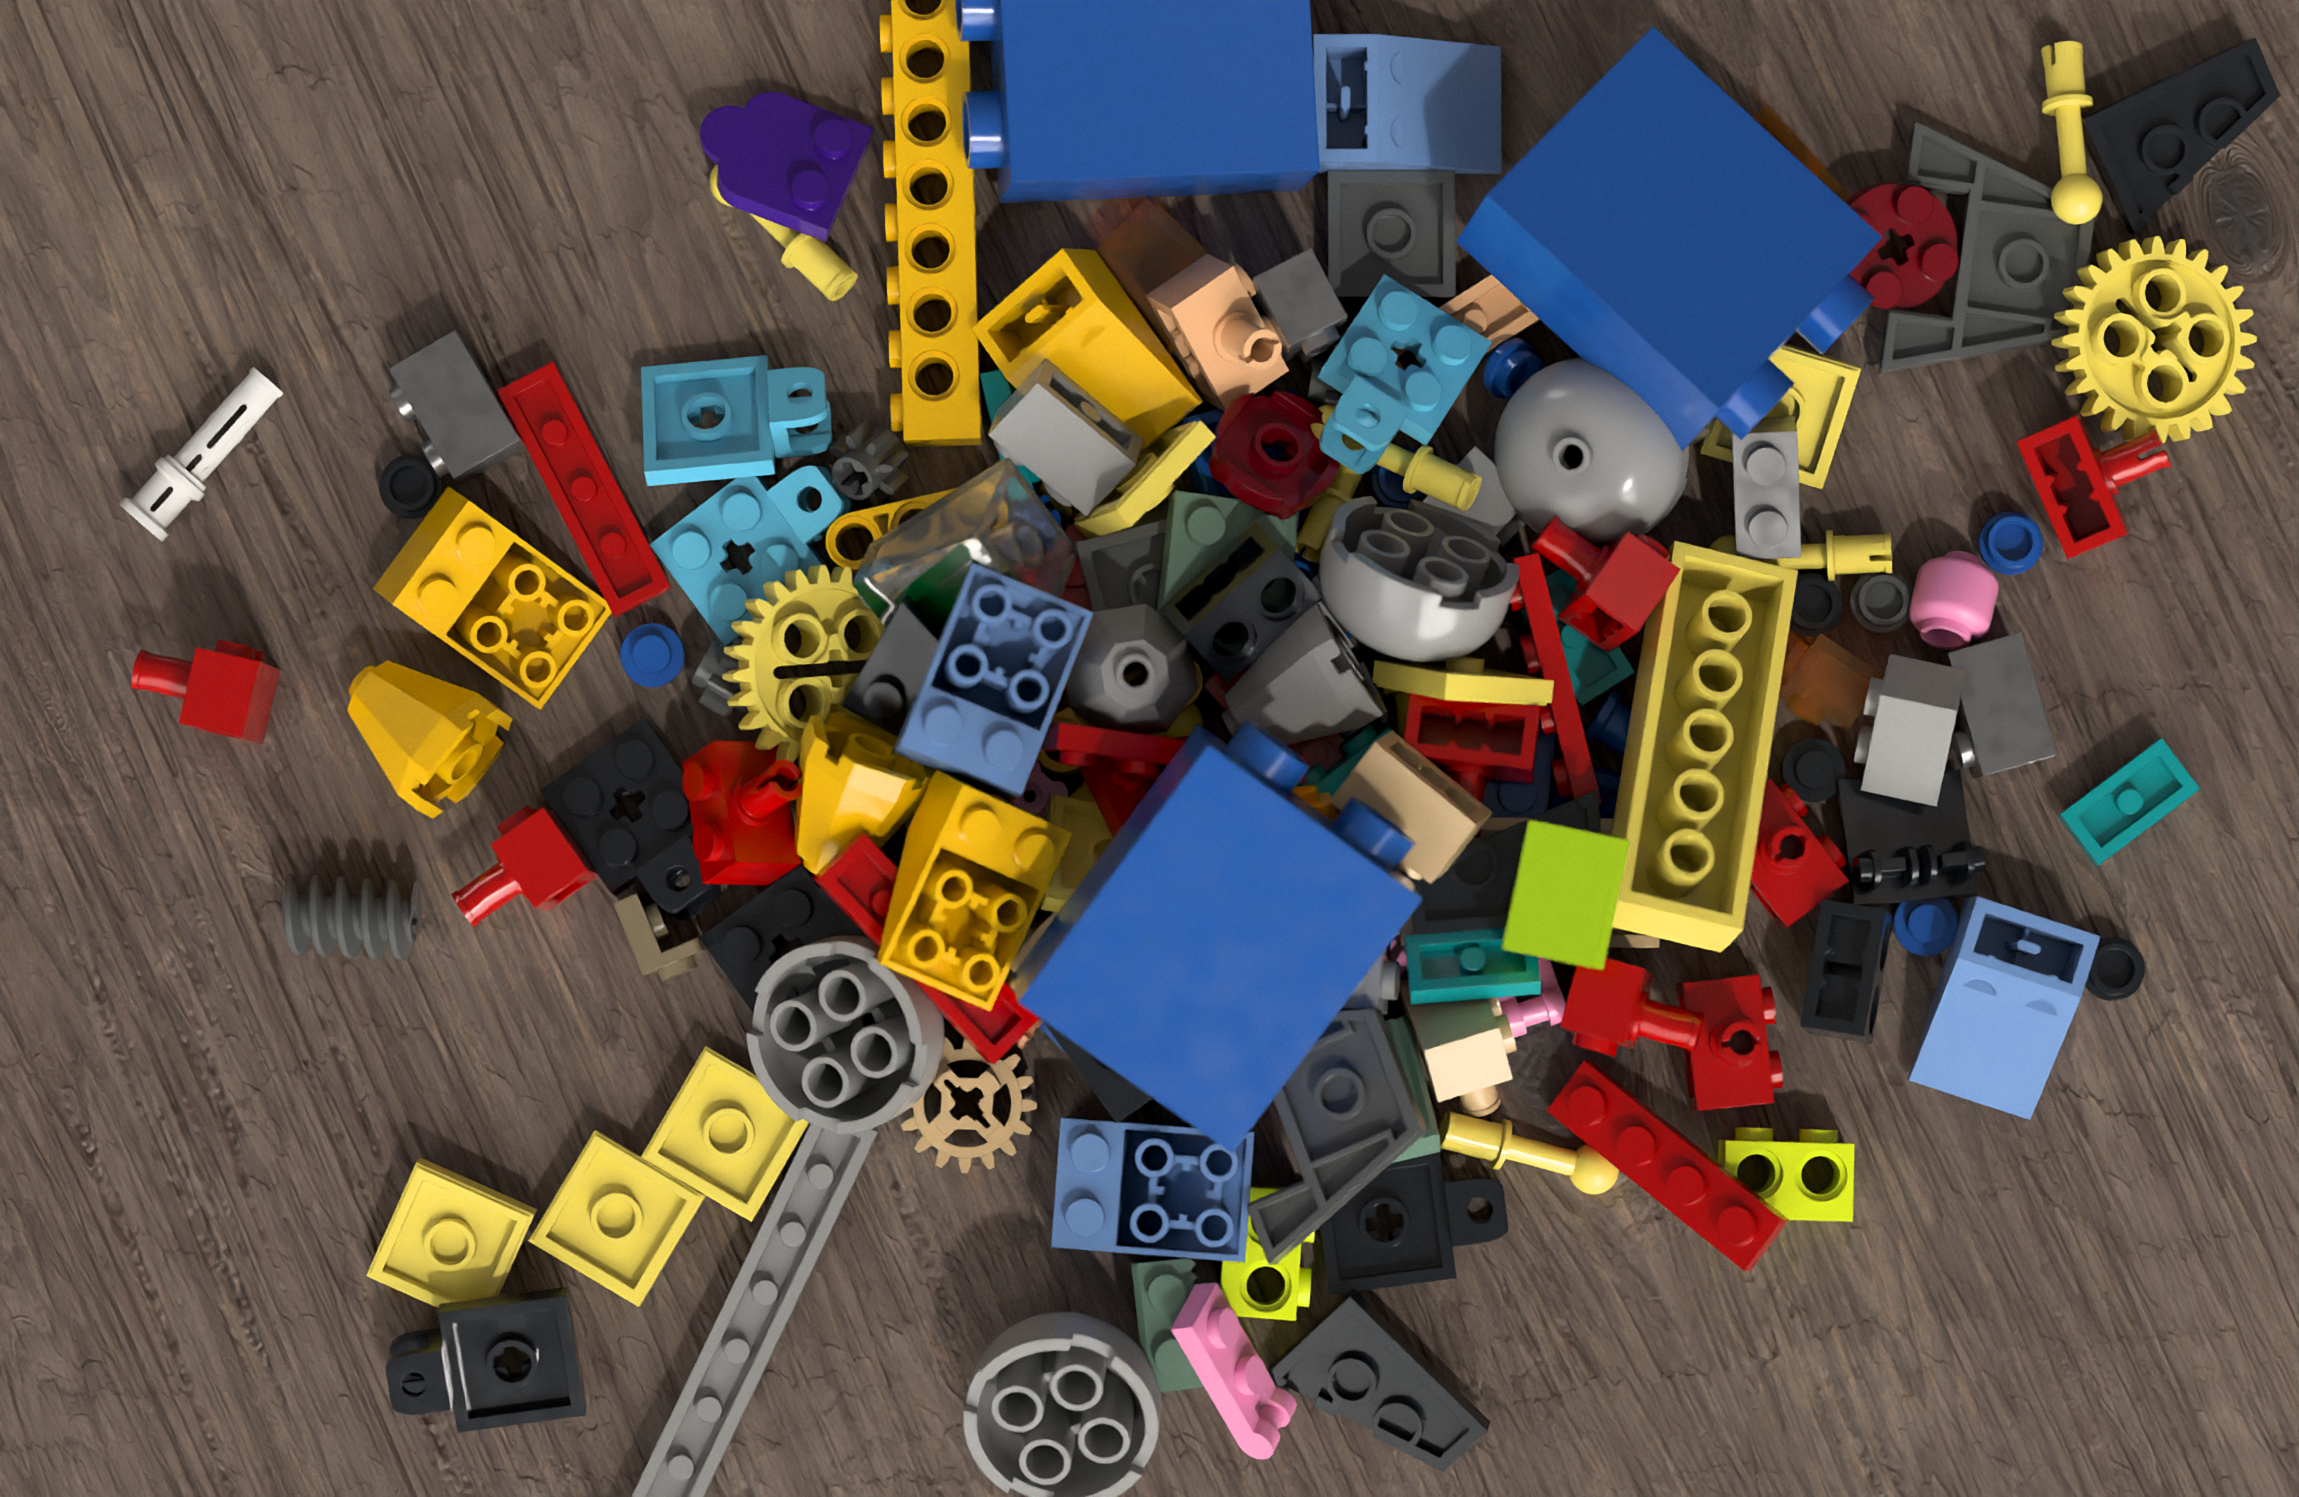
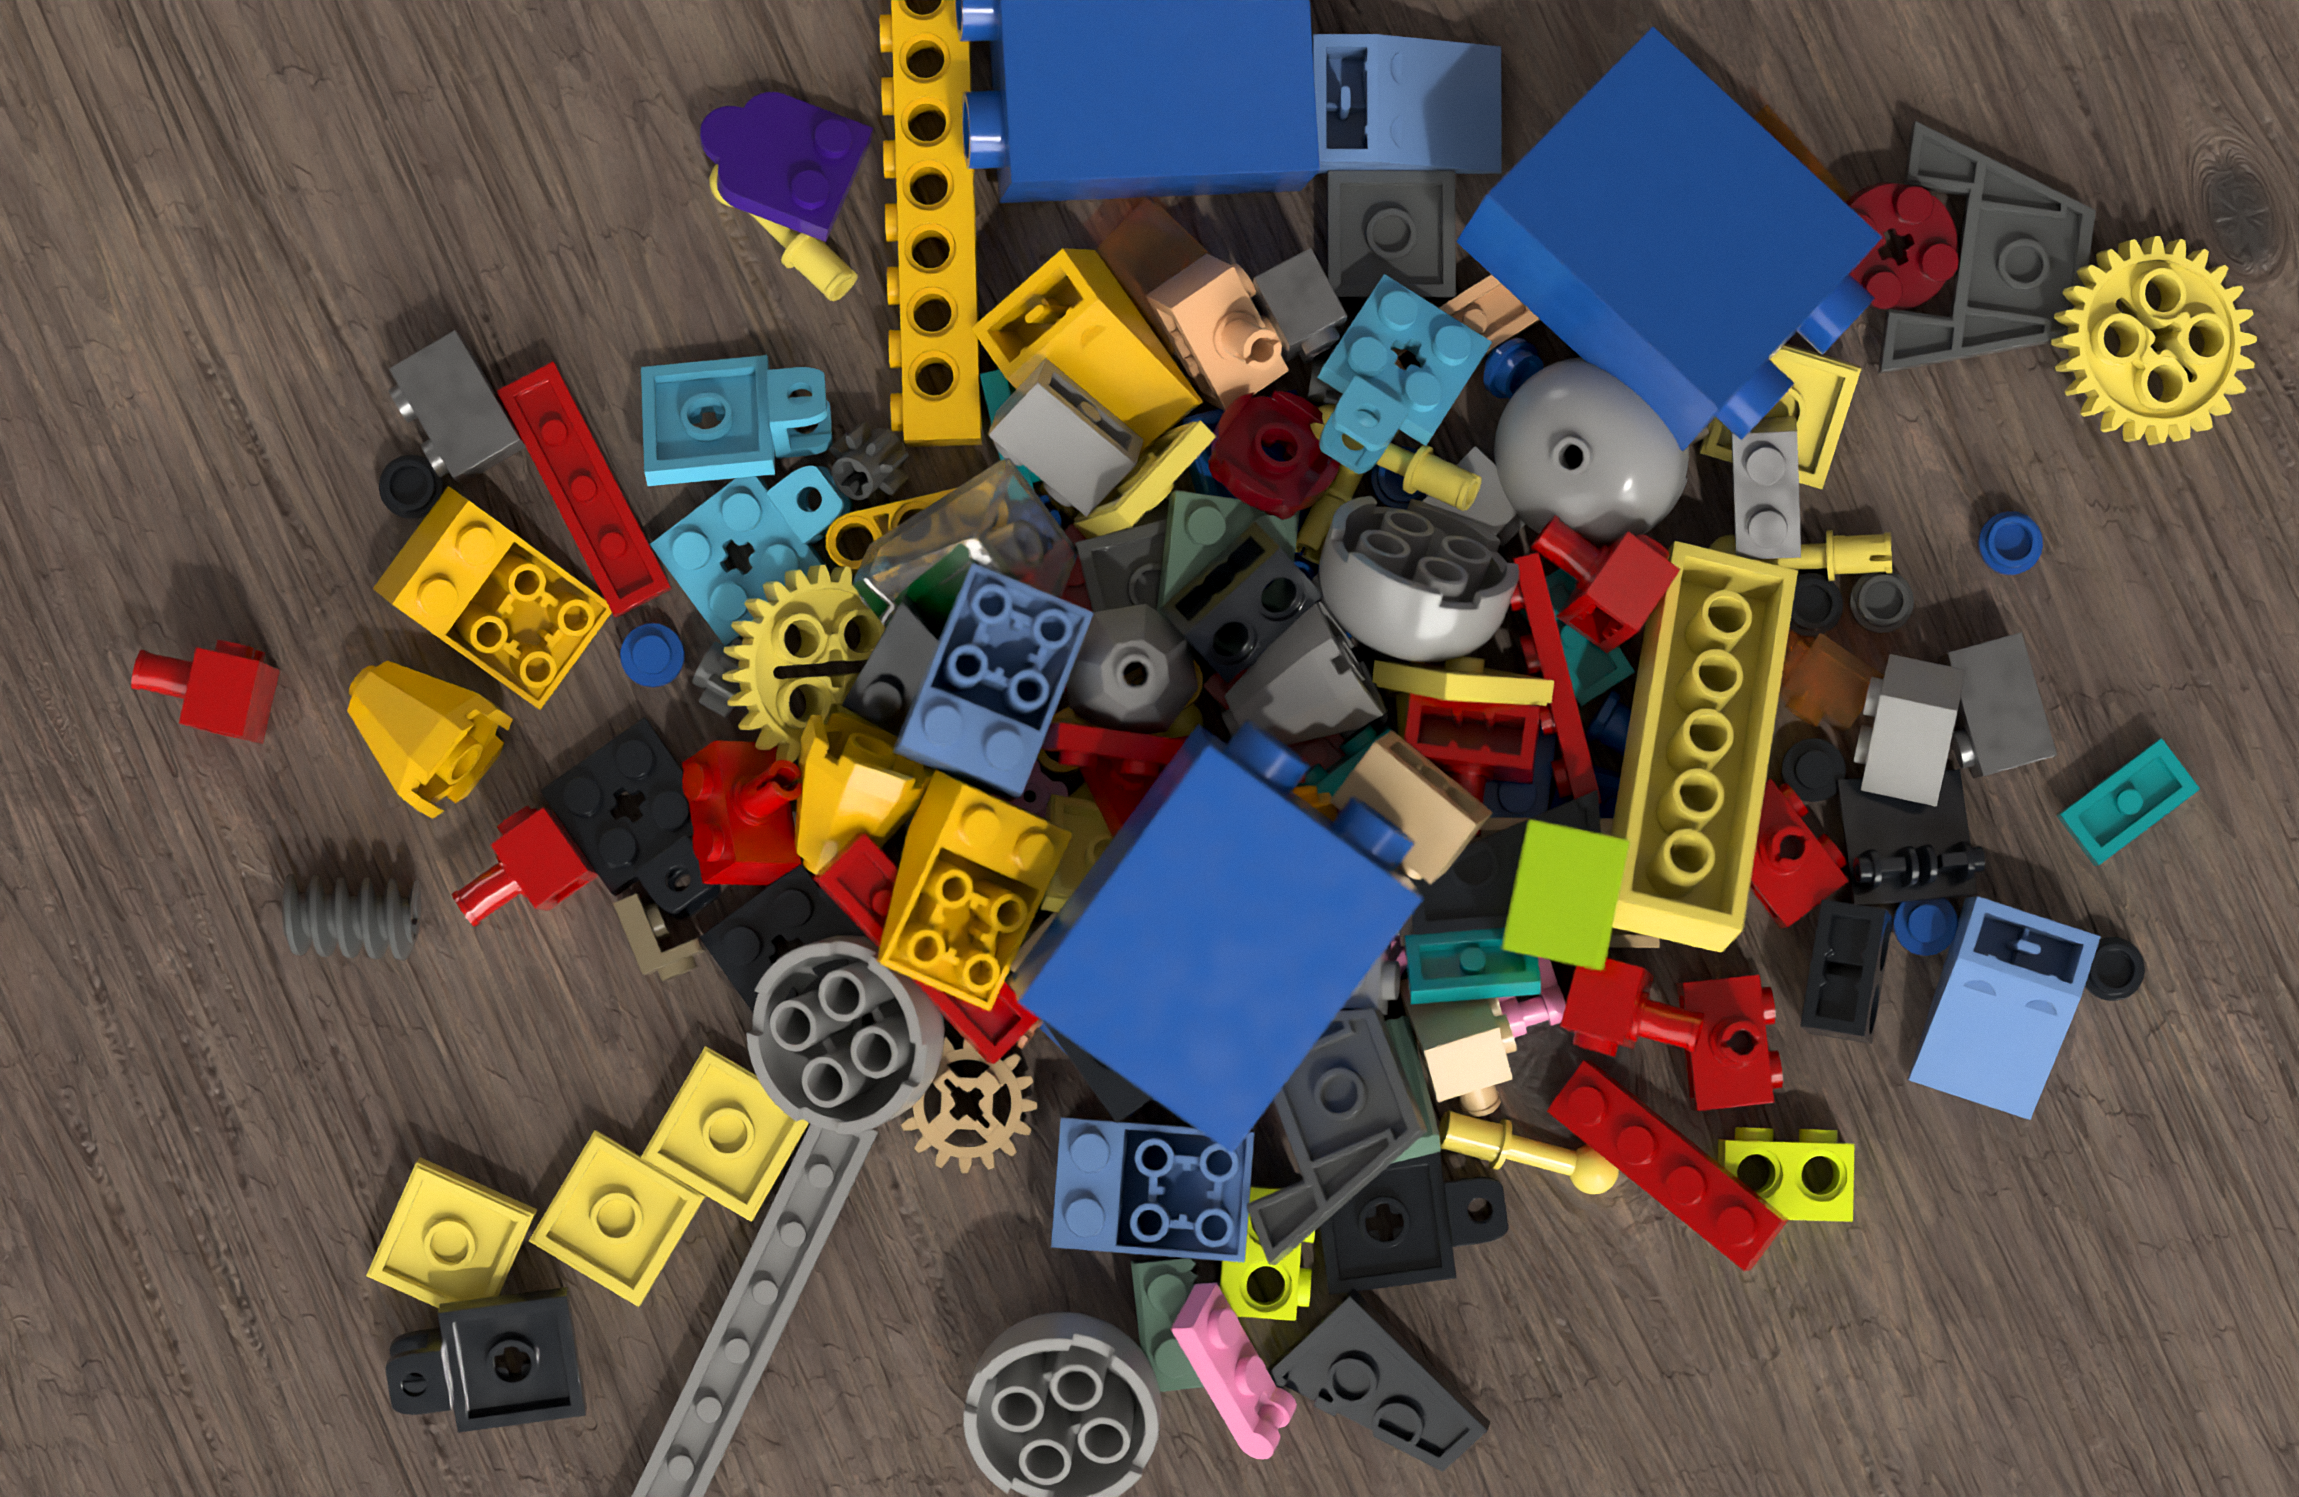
(258, 396): white pin -> none
(1953, 600): bright pink head -> none
(2076, 195): light yellow pin -> none
(2083, 481): red brick -> none
(2171, 129): black wing -> none

